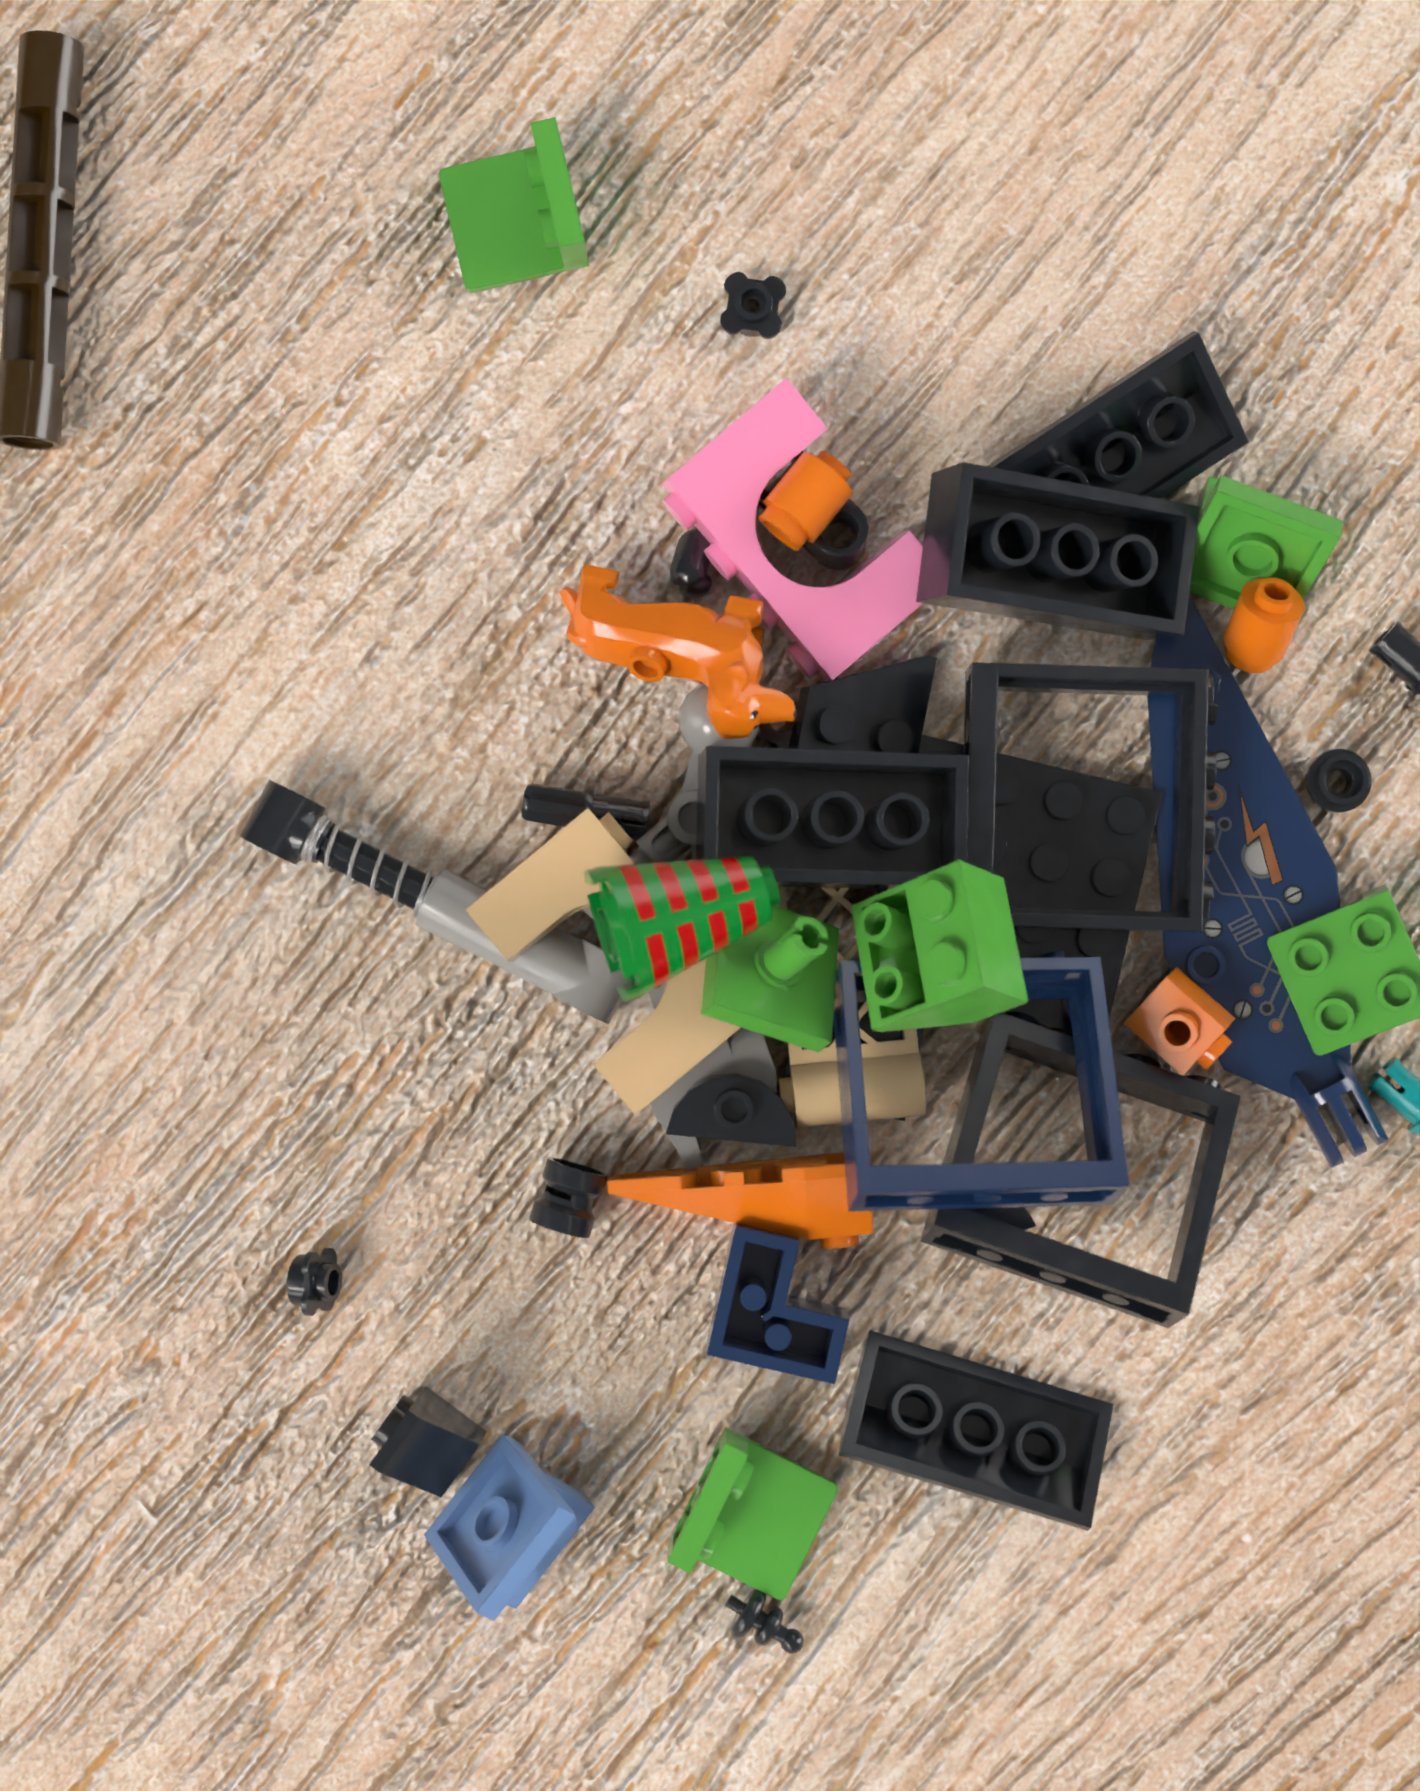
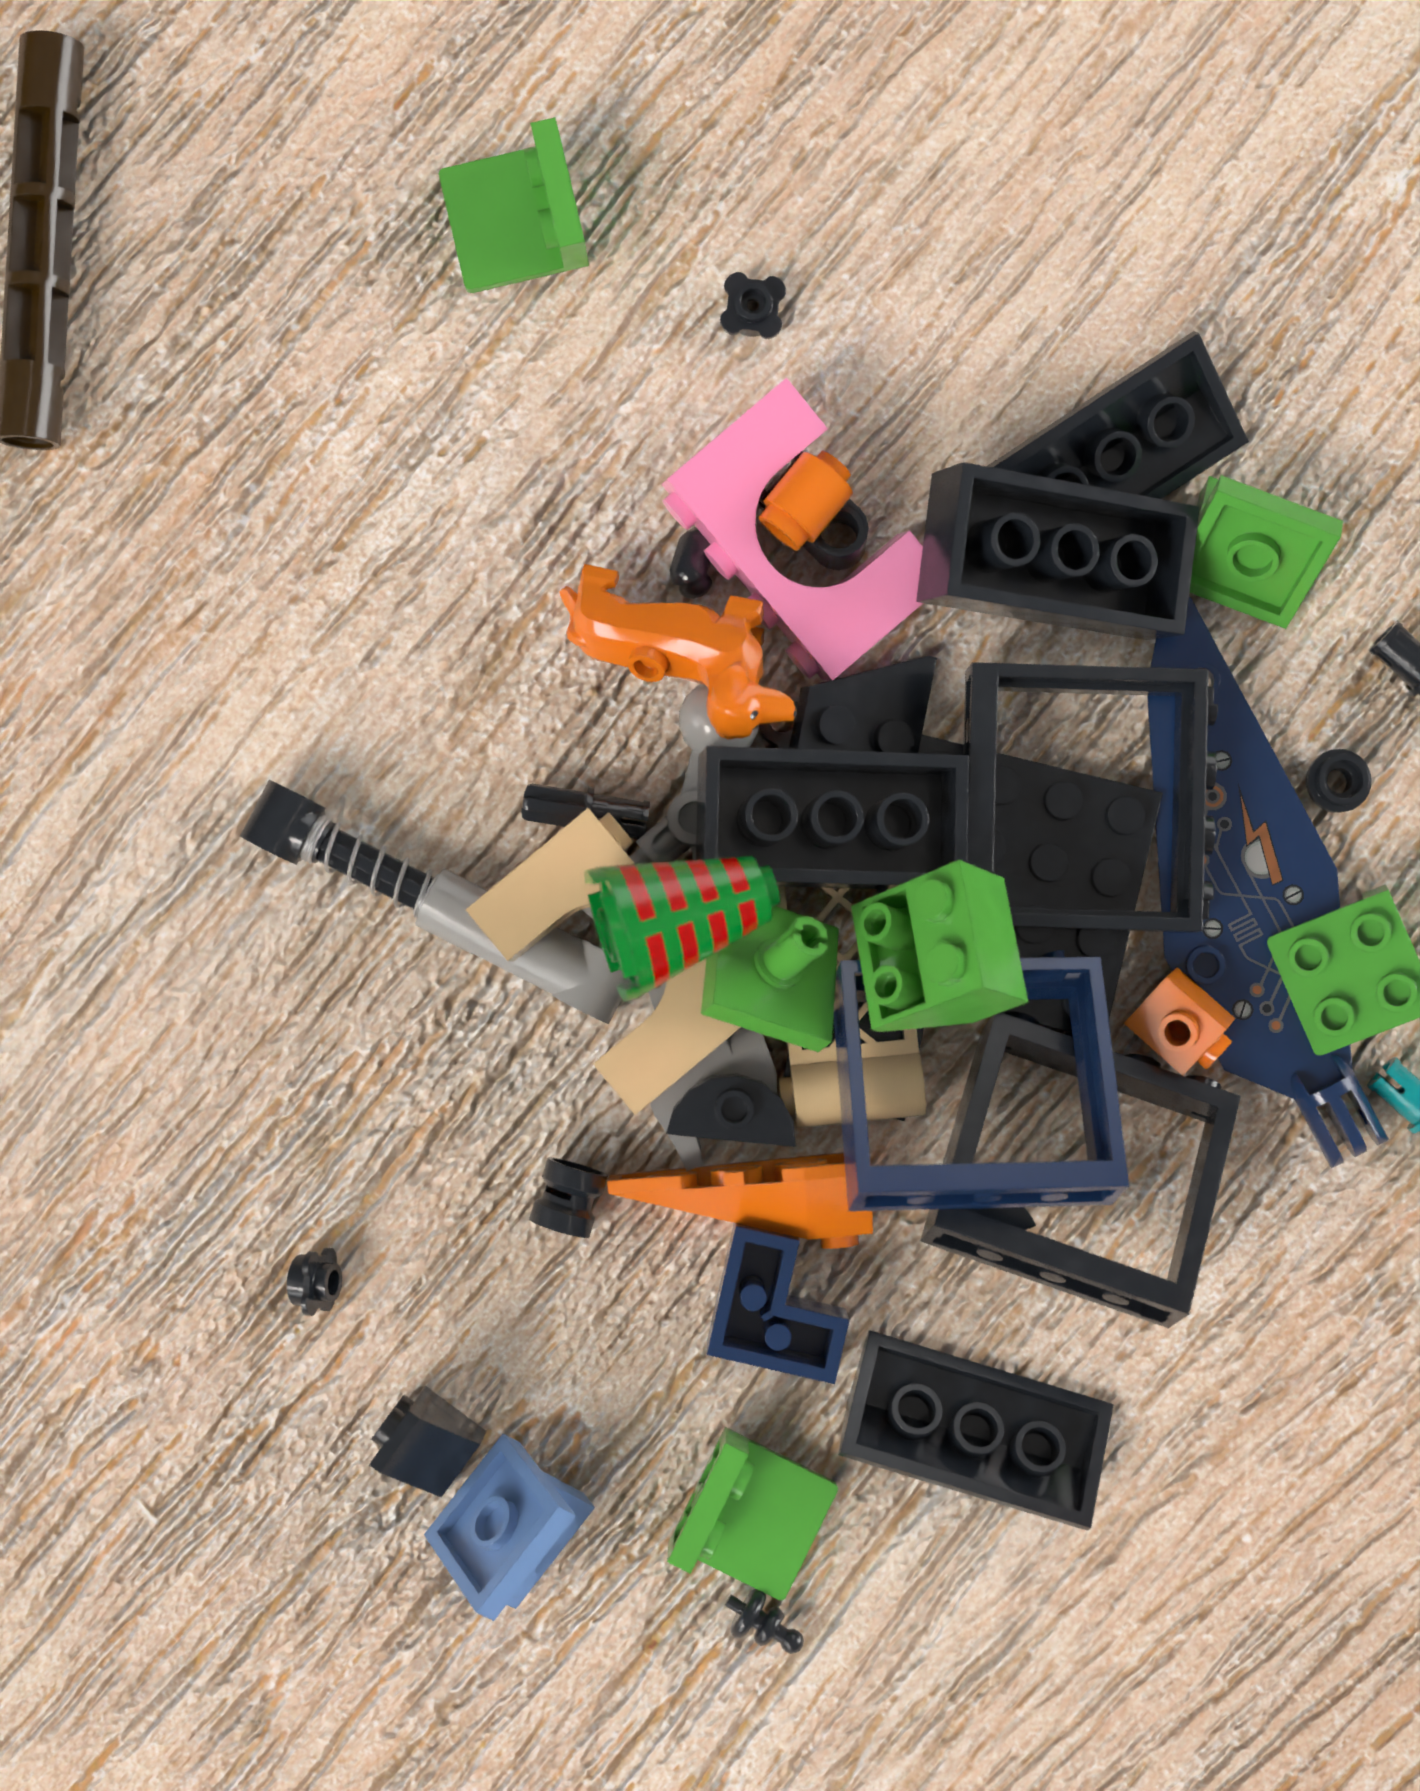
(1262, 624): orange brick -> none

